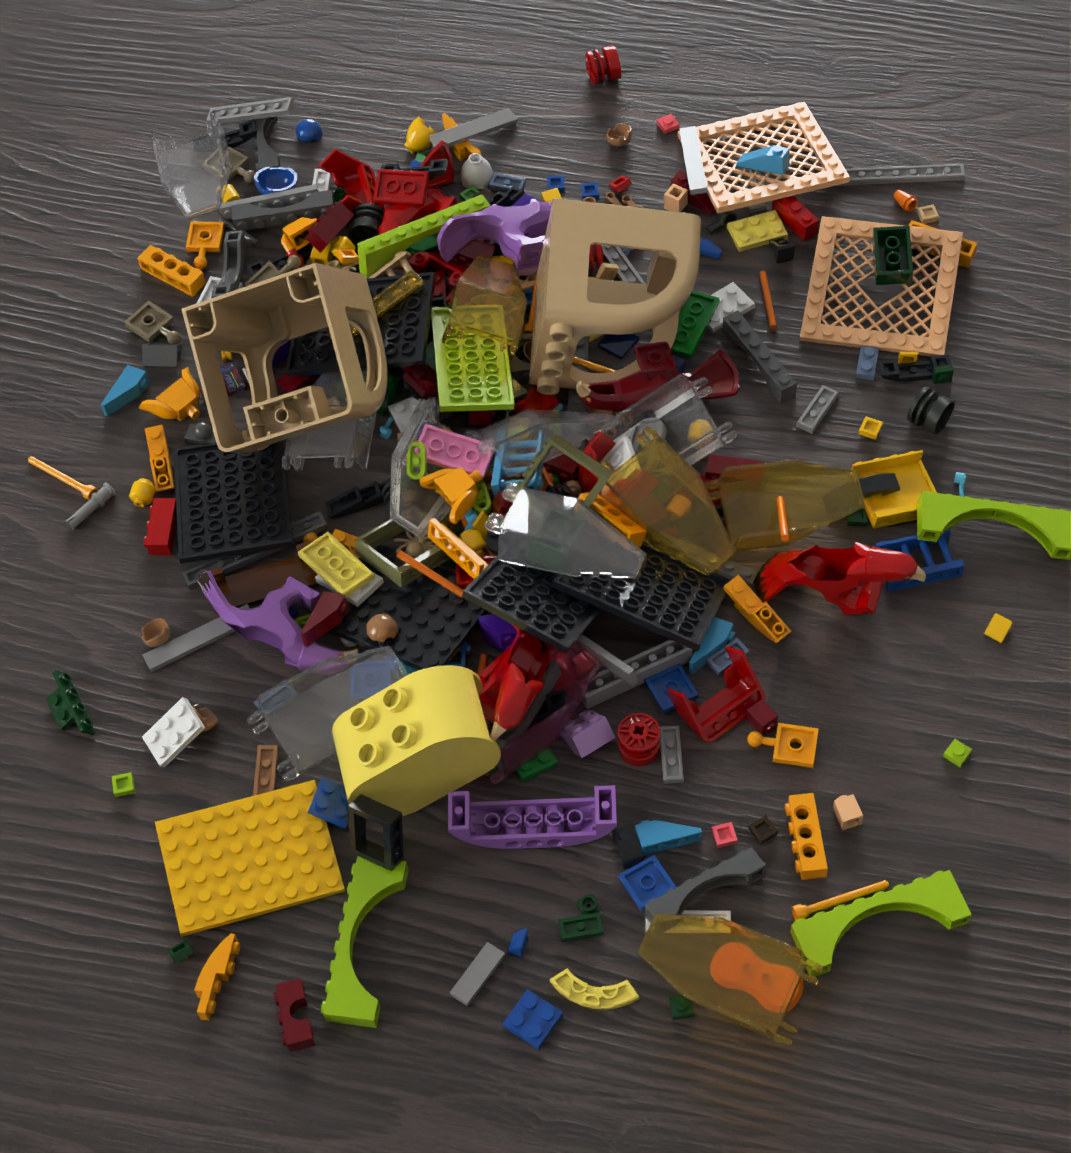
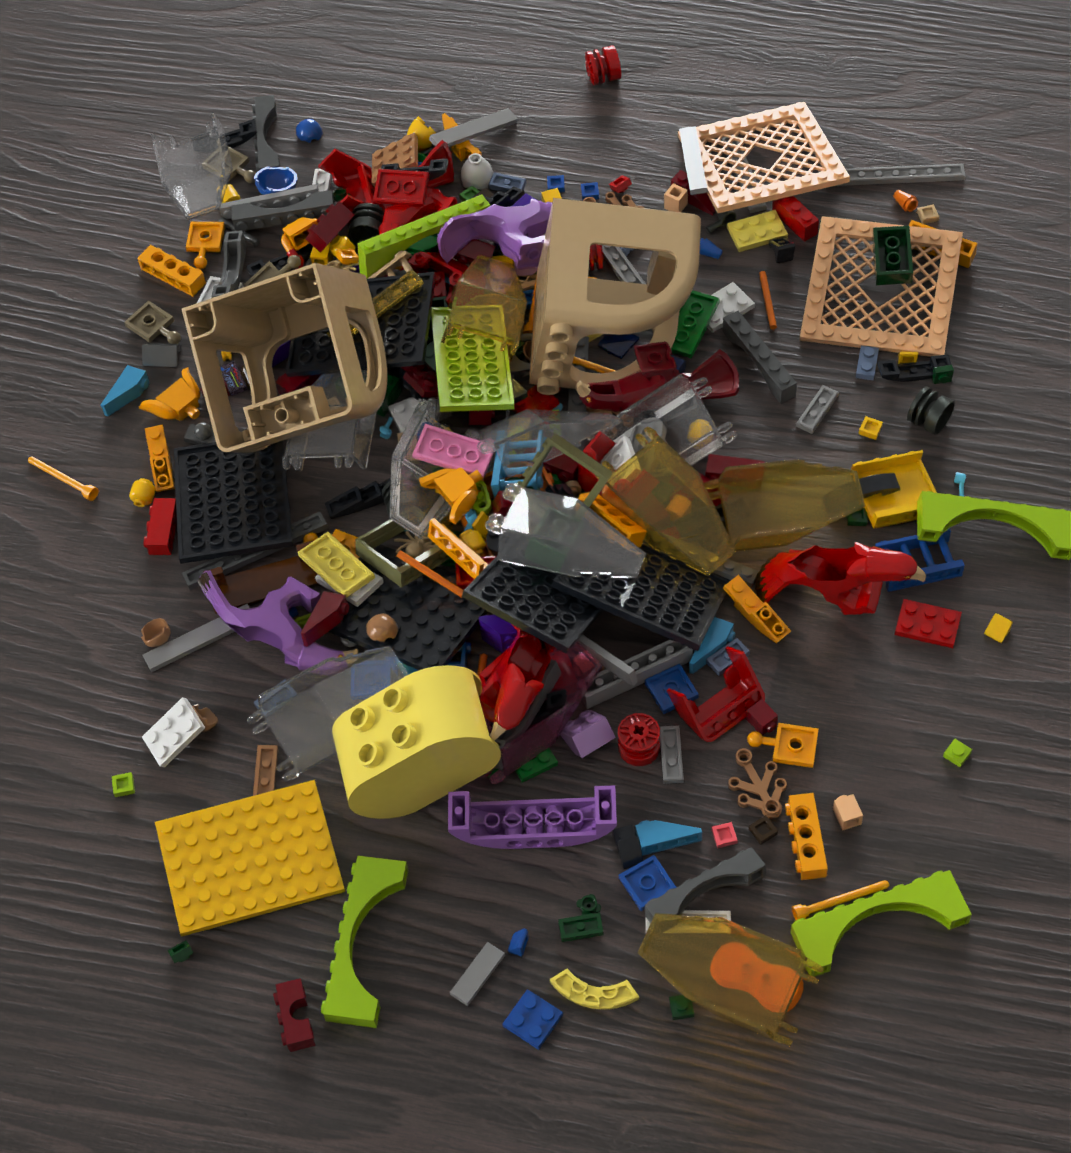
(67, 705): dark green bracket -> none
(97, 500): light grey pin -> none
(218, 967): light orange slope -> none
(252, 110): light grey plate -> none
(330, 803): blue plate -> none
(391, 819): black window -> none
(401, 152): none -> medium nougat plate
(417, 460): lime plate -> none
(607, 271): tan plate -> none
(620, 135): medium nougat hair -> none
(668, 124): coral plate -> none
(758, 787): none -> medium nougat plant
(768, 159): dark azure slope -> none
(782, 518): orange bar -> none
(928, 623): none -> red plate

